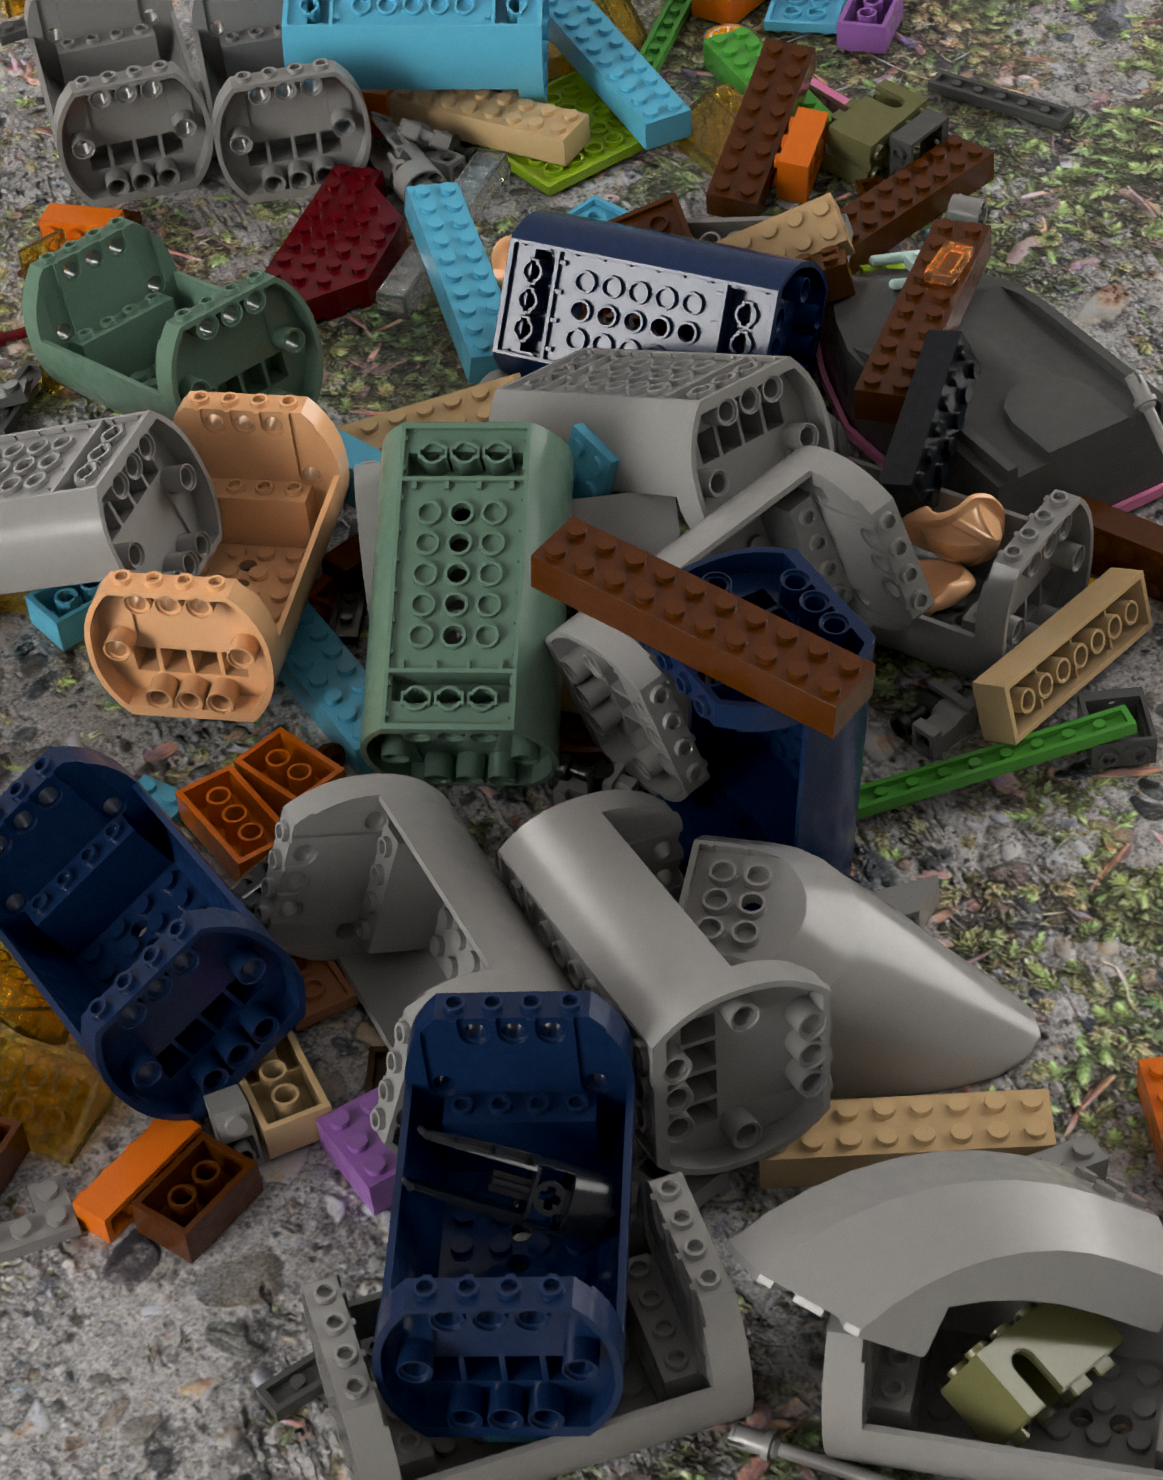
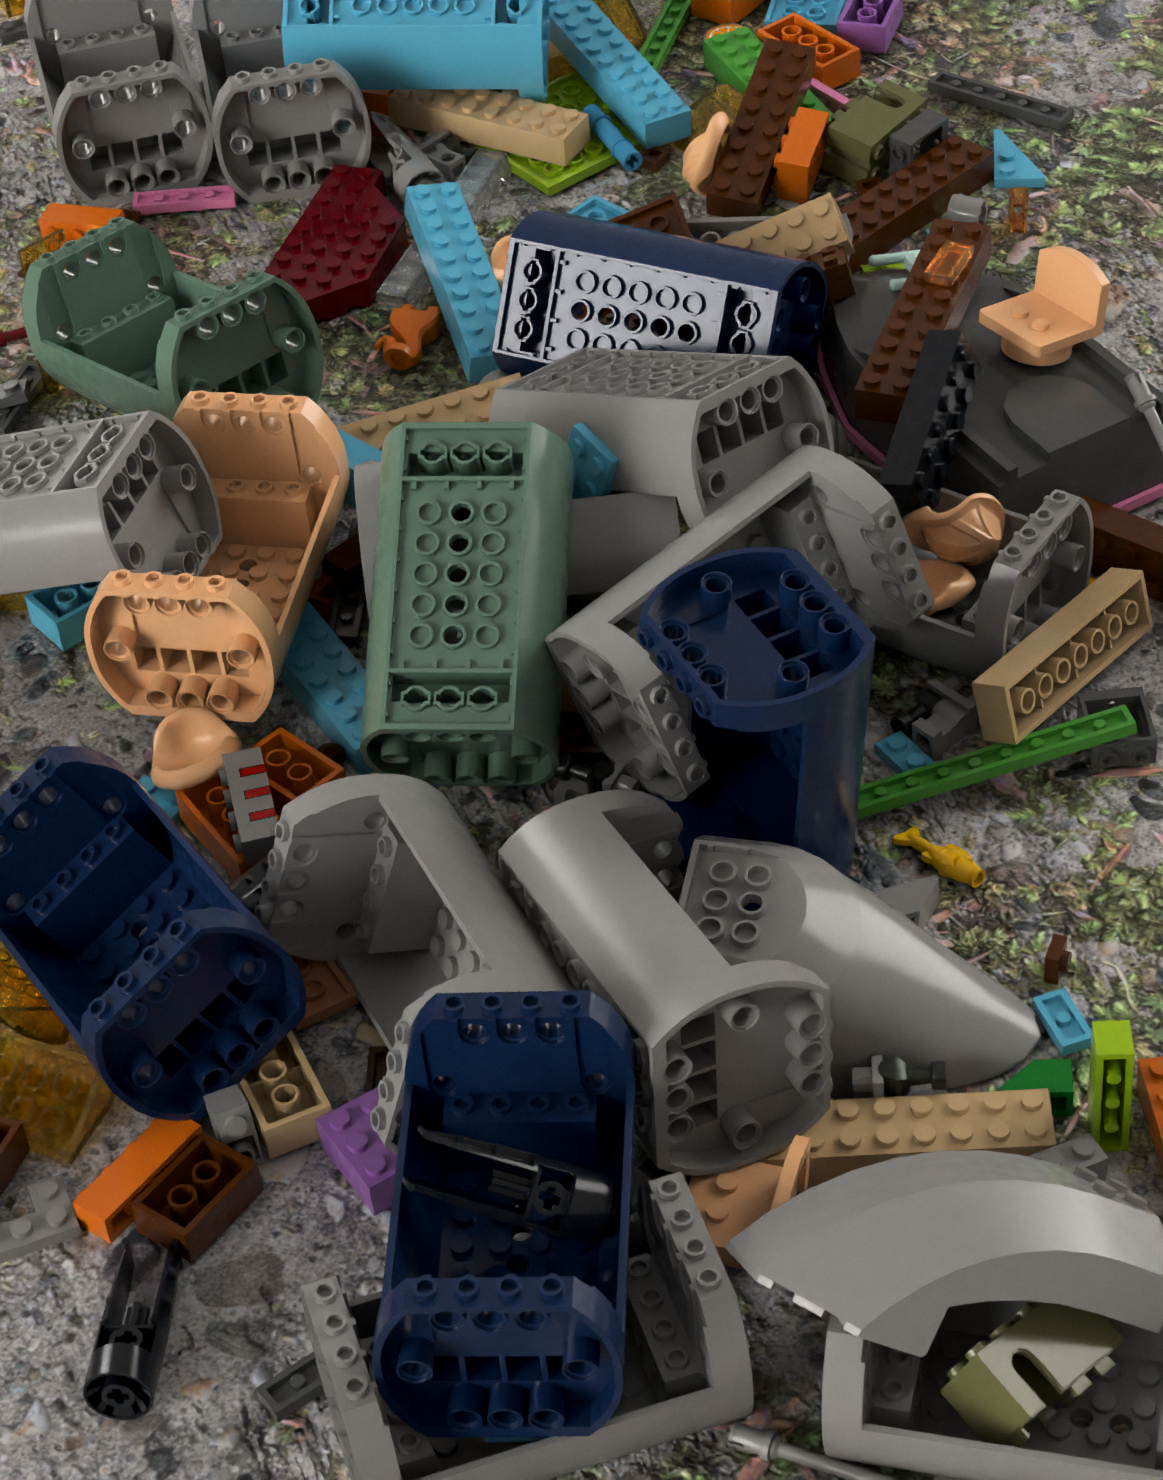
(131, 1355): none -> black piece
(184, 199): none -> bright pink plate
(190, 748): none -> light nougat piece
(252, 803): none -> light grey brick
(409, 333): none -> orange hips
(423, 134): light grey bar -> none
(612, 138): none -> dark azure piece
(654, 158): none -> reddish brown plate
(703, 626): reddish brown brick -> none
(704, 153): none -> light nougat piece
(743, 1195): none -> light nougat piece
(835, 58): none -> orange brick
(894, 1079): none -> hips
(901, 753): none -> medium azure plate
(948, 860): none -> yellow animal
(1012, 166): none -> medium azure wing
(1018, 198): none -> clear orange piece
(1050, 1074): none -> green slope
(1057, 959): none -> reddish brown plate
(1058, 313): none -> light nougat piece
(1062, 1021): none -> medium azure plate
(1111, 1084): none -> lime brick

